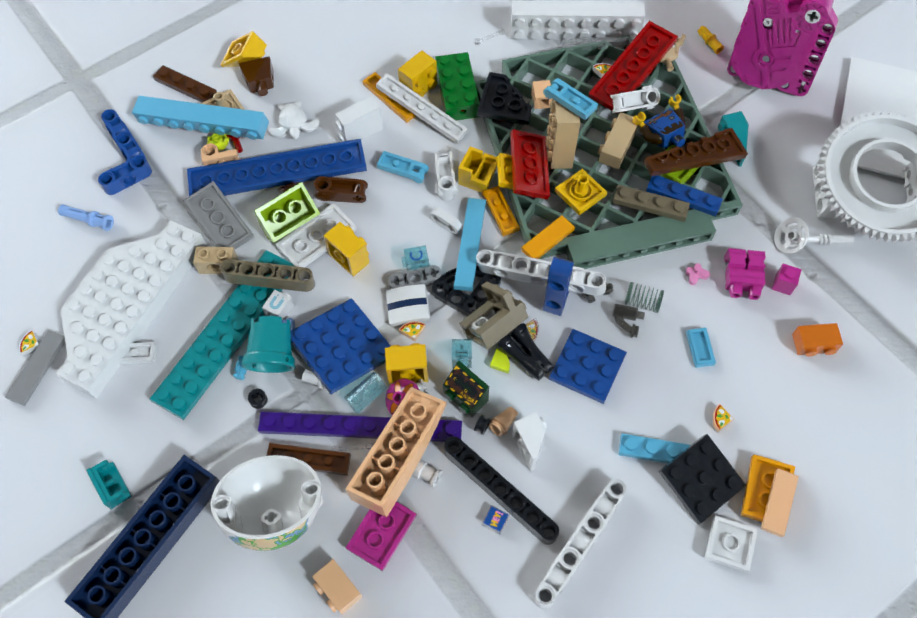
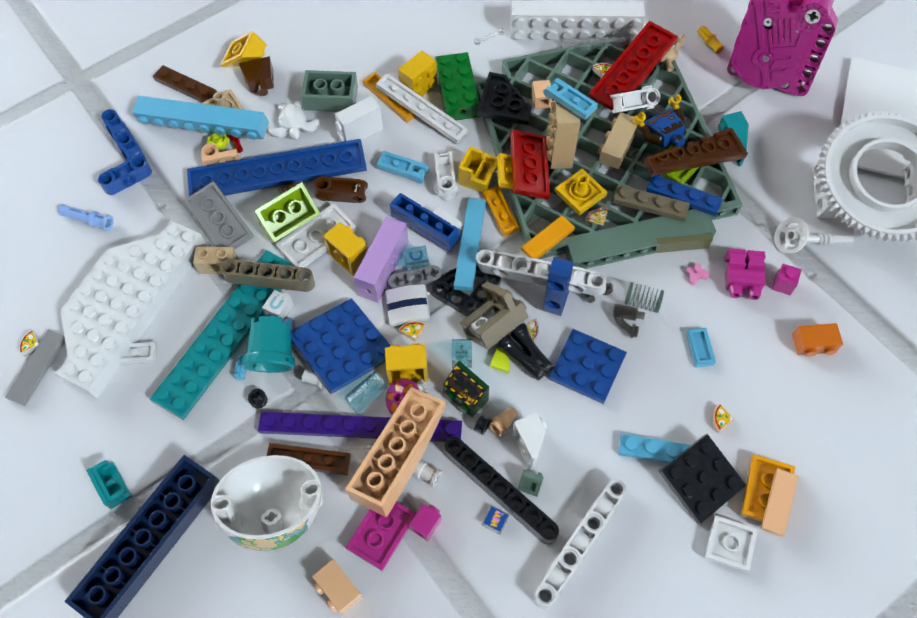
(329, 90): none -> sand green brick
(381, 259): none -> lavender brick
(425, 222): none -> blue brick
(425, 521): none -> dark pink brick
(530, 482): none -> sand green tile
(598, 215): none -> clear tile
(683, 243): none -> olive tile

